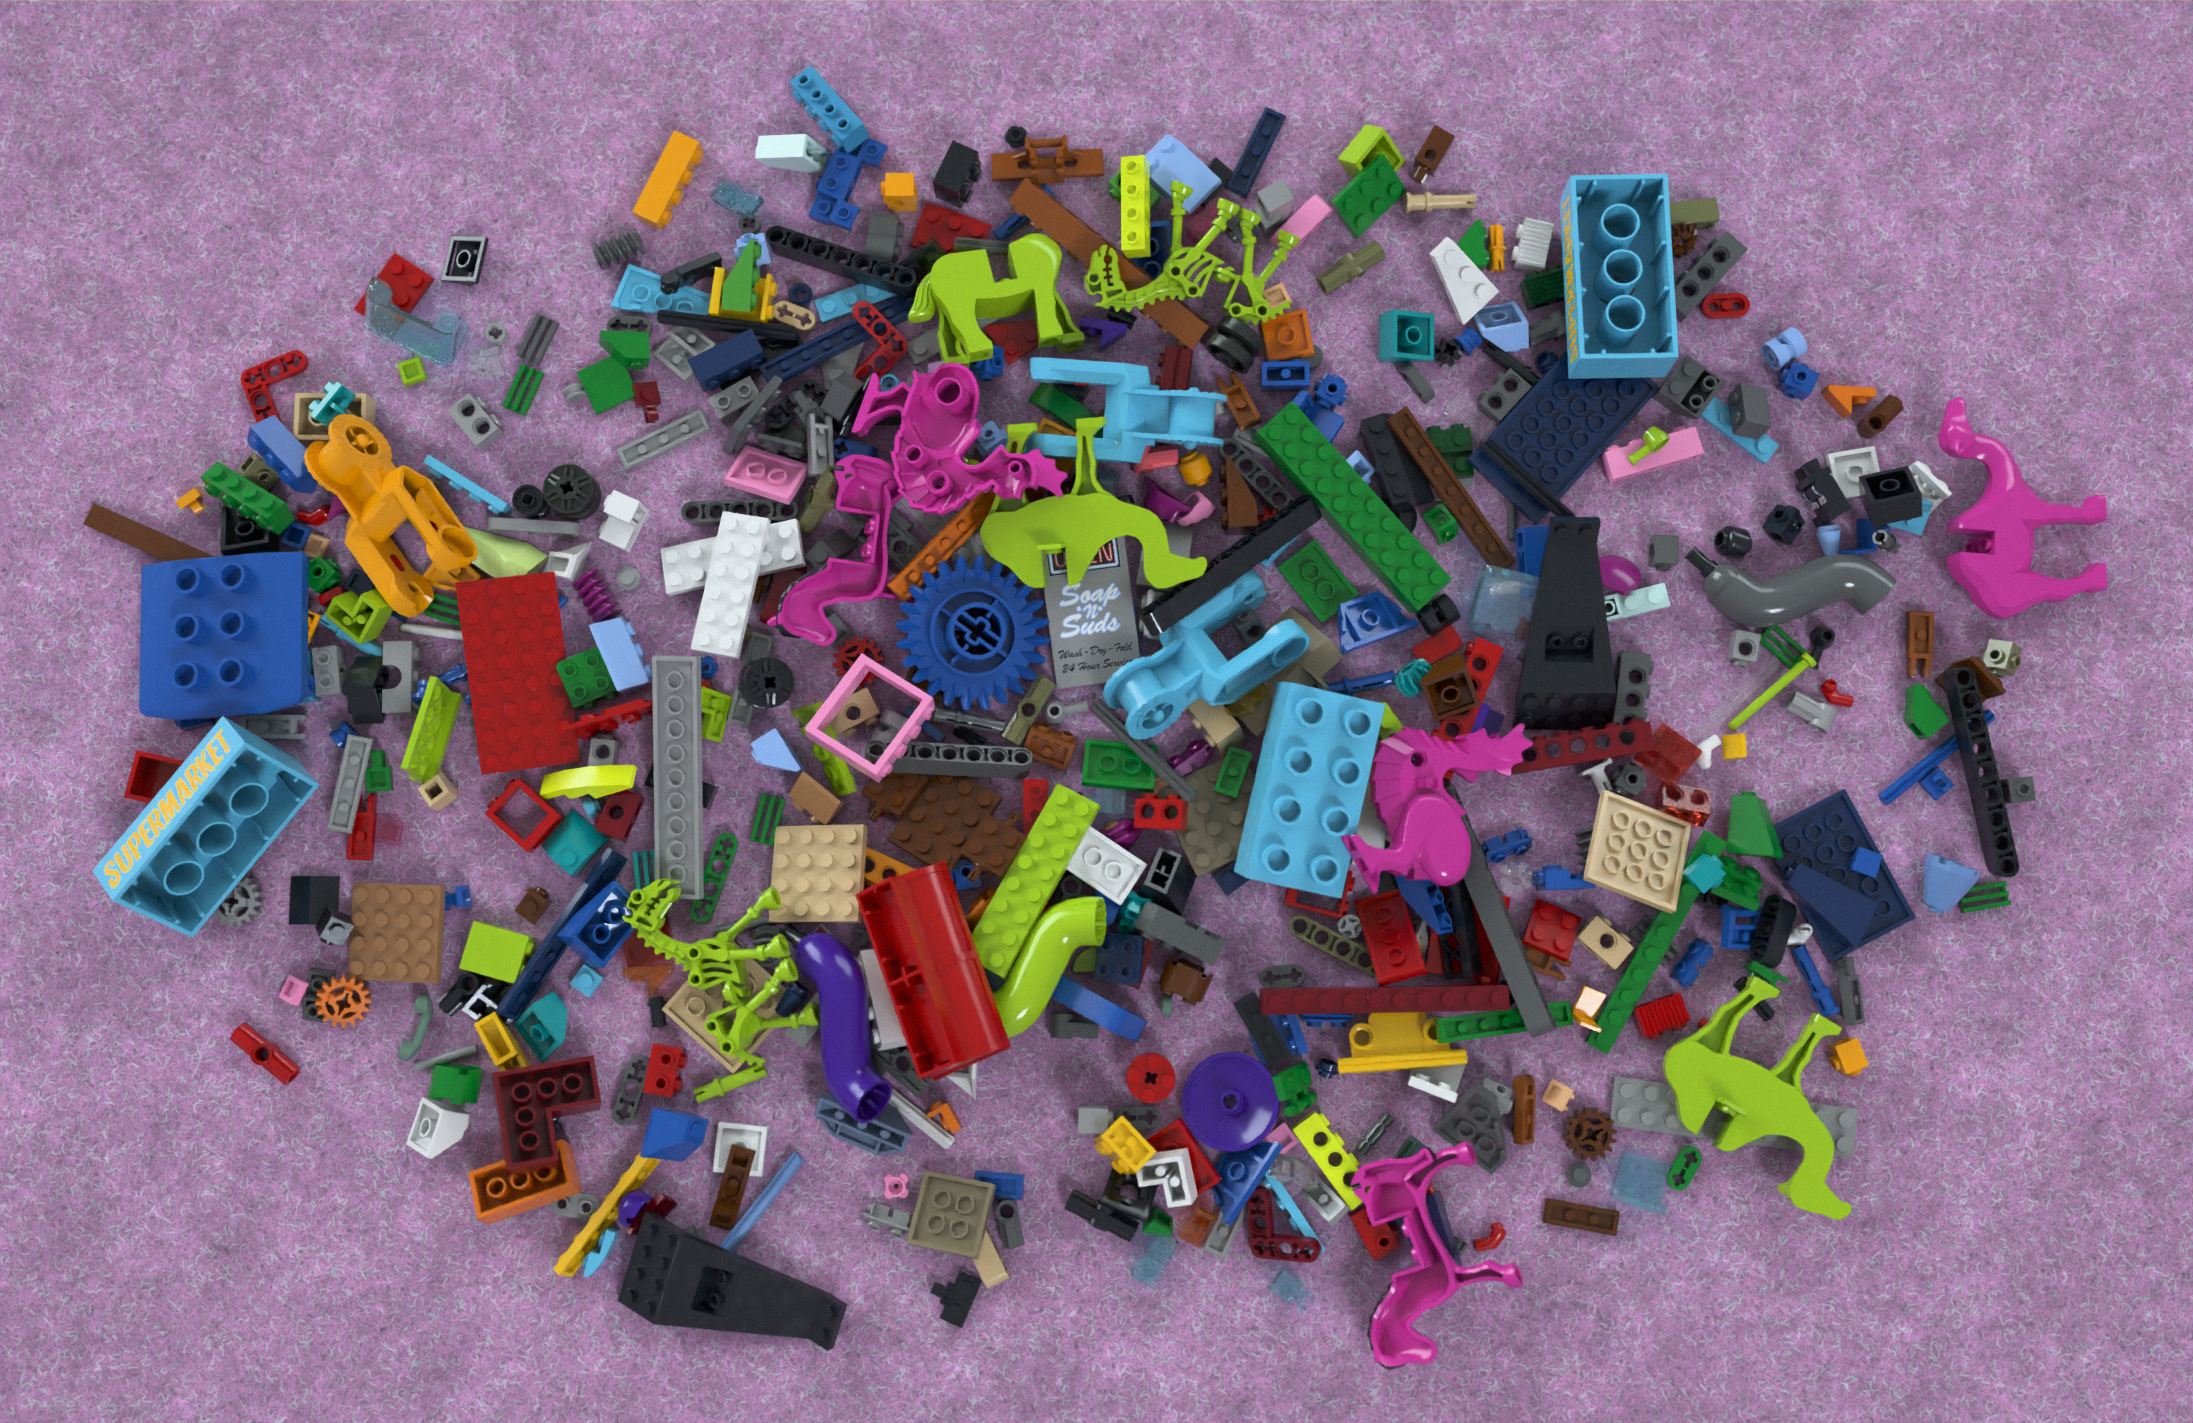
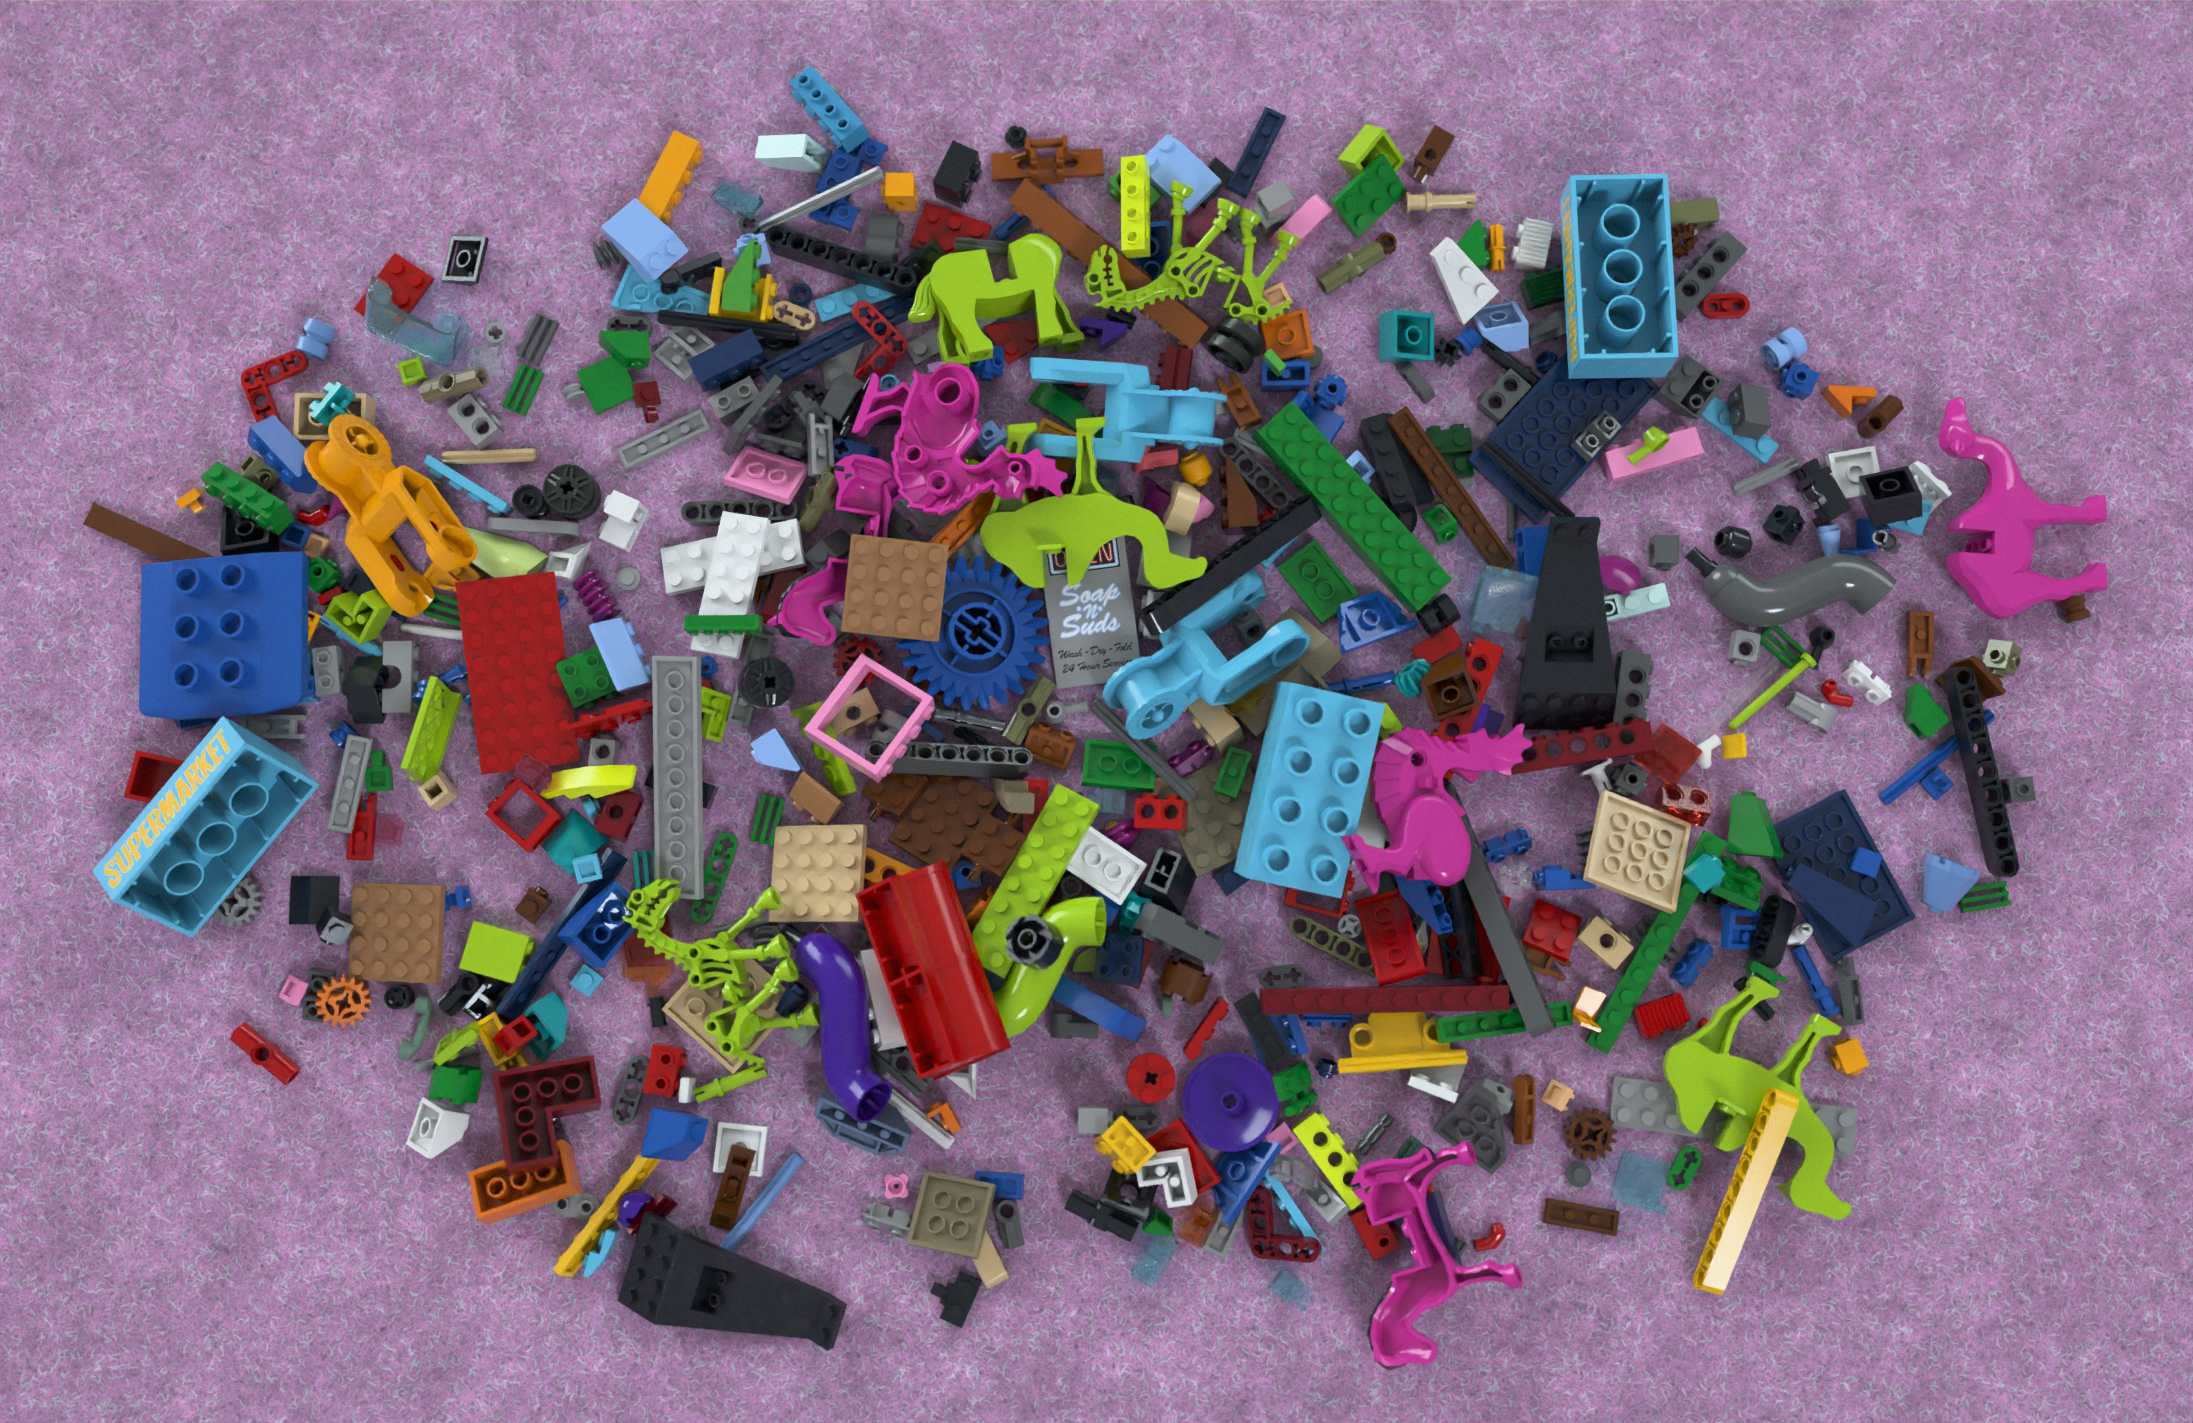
(315, 339): none -> medium blue wheel
(395, 999): none -> black wheel
(448, 1047): none -> lime plate
(454, 384): none -> dark tan piece
(489, 456): none -> tan axle
(515, 1035): none -> red brick
(533, 773): none -> clear pink bracket
(587, 868): none -> medium azure plate
(644, 240): none -> light blue slope
(686, 1088): none -> white tile
(723, 624): none -> green piece
(822, 199): none -> light grey axle
(894, 588): none -> medium nougat plate
(1014, 795): none -> dark tan slope
(1034, 942): none -> black brick
(1181, 508): none -> tan brick
(1205, 1028): none -> red hinge
(1274, 362): none -> bright green tile
(1390, 240): none -> reddish brown plate
(1595, 435): none -> dark grey slope
(1745, 1191): none -> yellow beam
(1765, 477): none -> light grey axle
(1873, 689): none -> white hinge
(2075, 608): none -> reddish brown wheel

